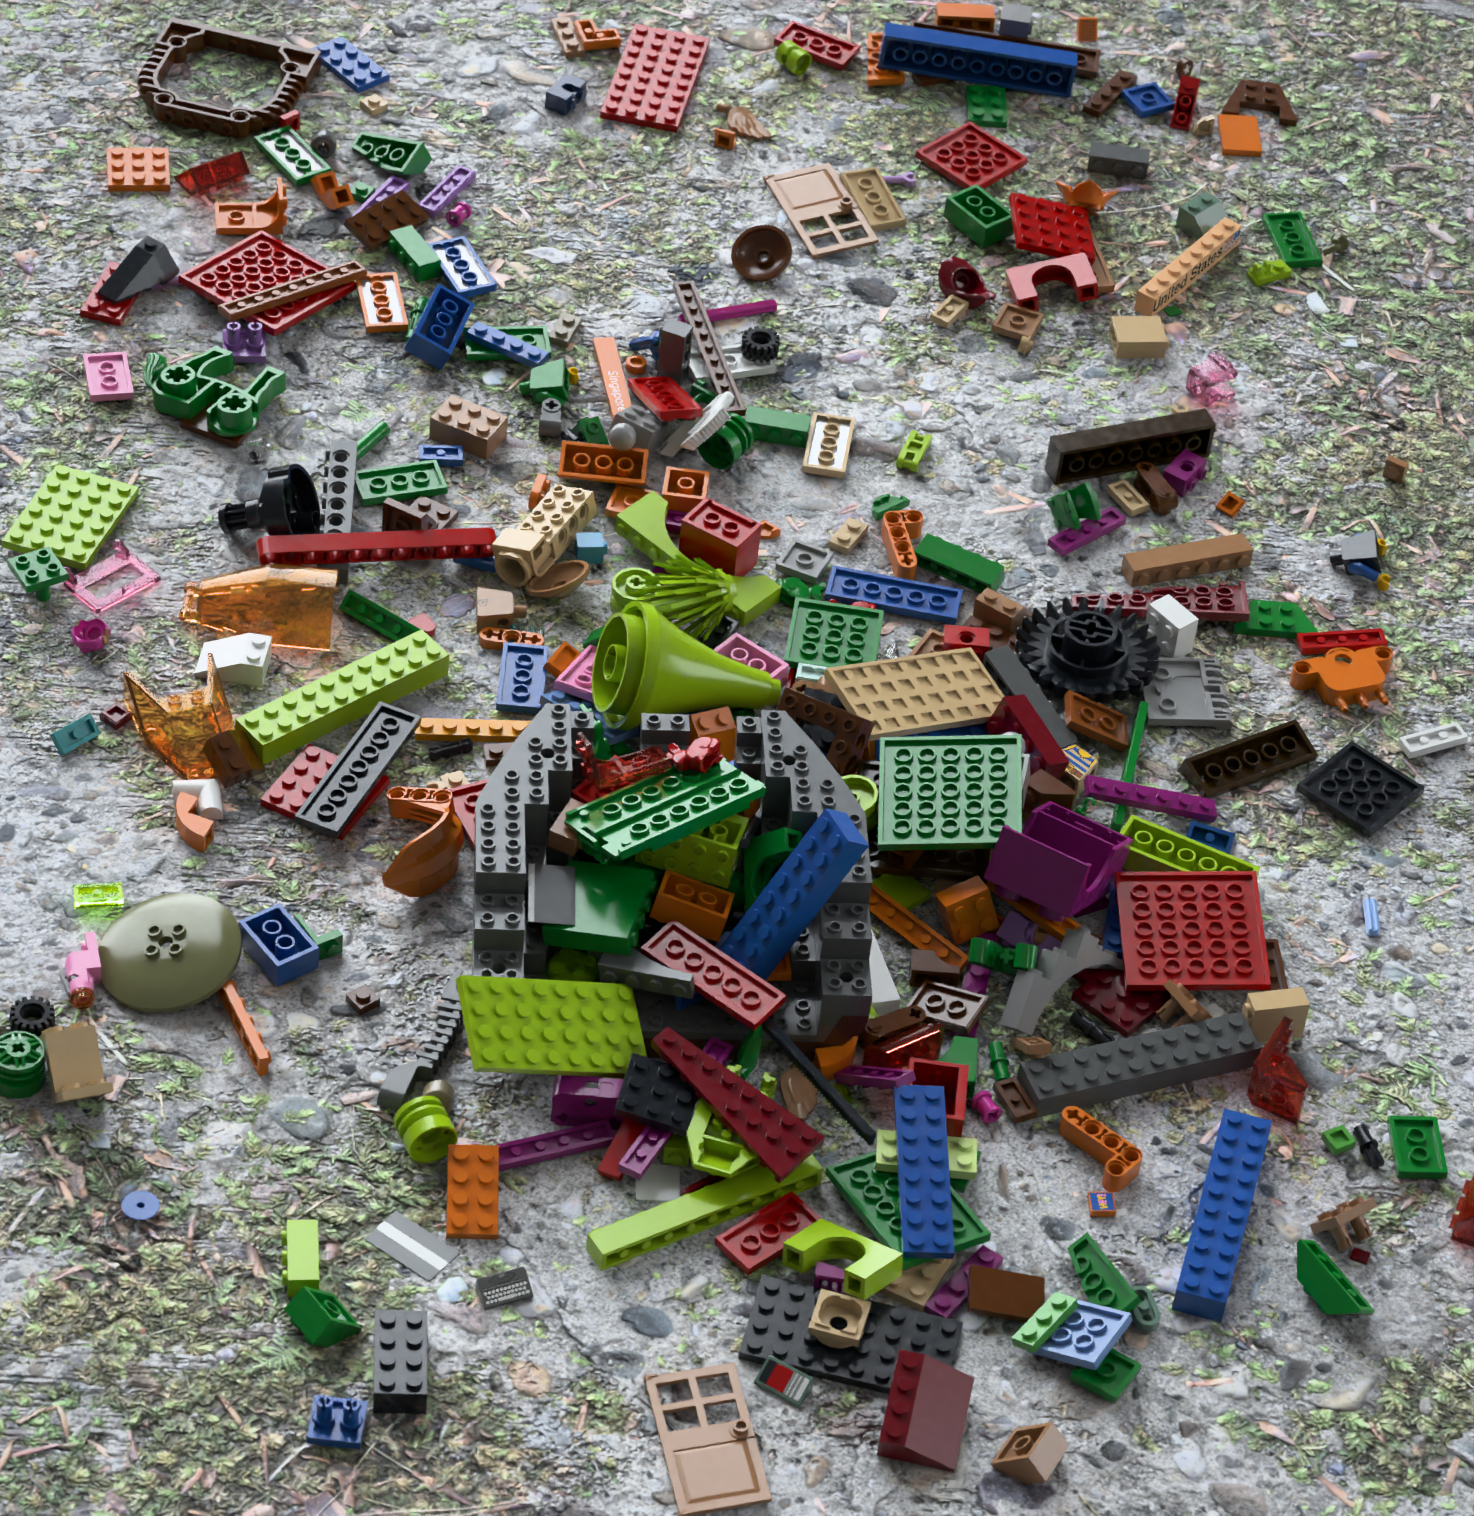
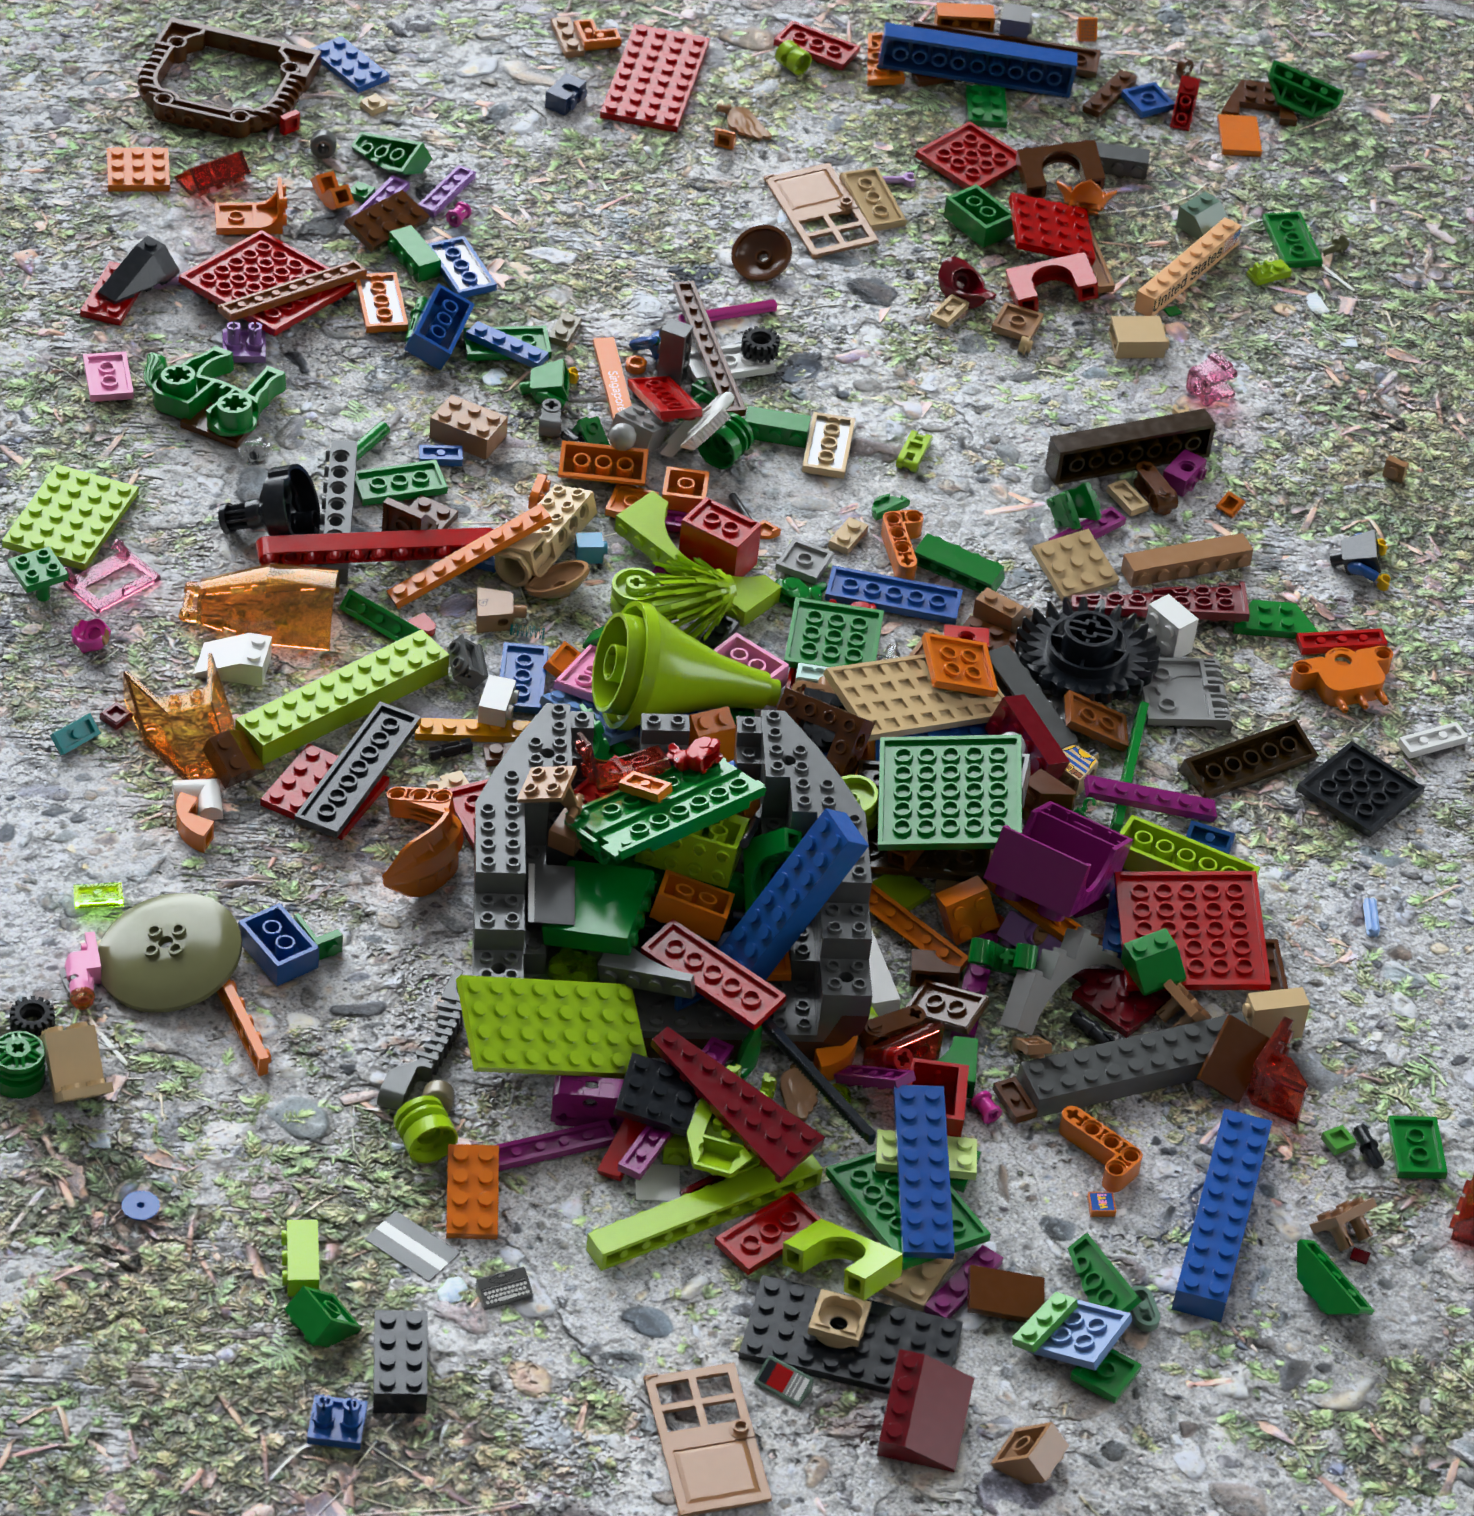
(291, 155): green piece -> none
(362, 999): plate -> none
(467, 662): none -> dark grey hinge
(469, 556): none -> orange plate
(490, 637): orange beam -> none
(497, 701): none -> white brick
(552, 785): none -> medium nougat plate
(645, 786): none -> orange plate
(738, 505): none -> black bar
(829, 1278): slope -> none
(897, 1058): none -> red bush
(959, 664): none -> orange plate
(999, 1062): green axle -> none
(1075, 564): none -> tan plate
(1080, 155): none -> reddish brown arch
(1153, 961): none -> green slope
(1204, 126): tan tile -> none
(1232, 1059): none -> reddish brown tile
(1302, 91): none -> green wedge

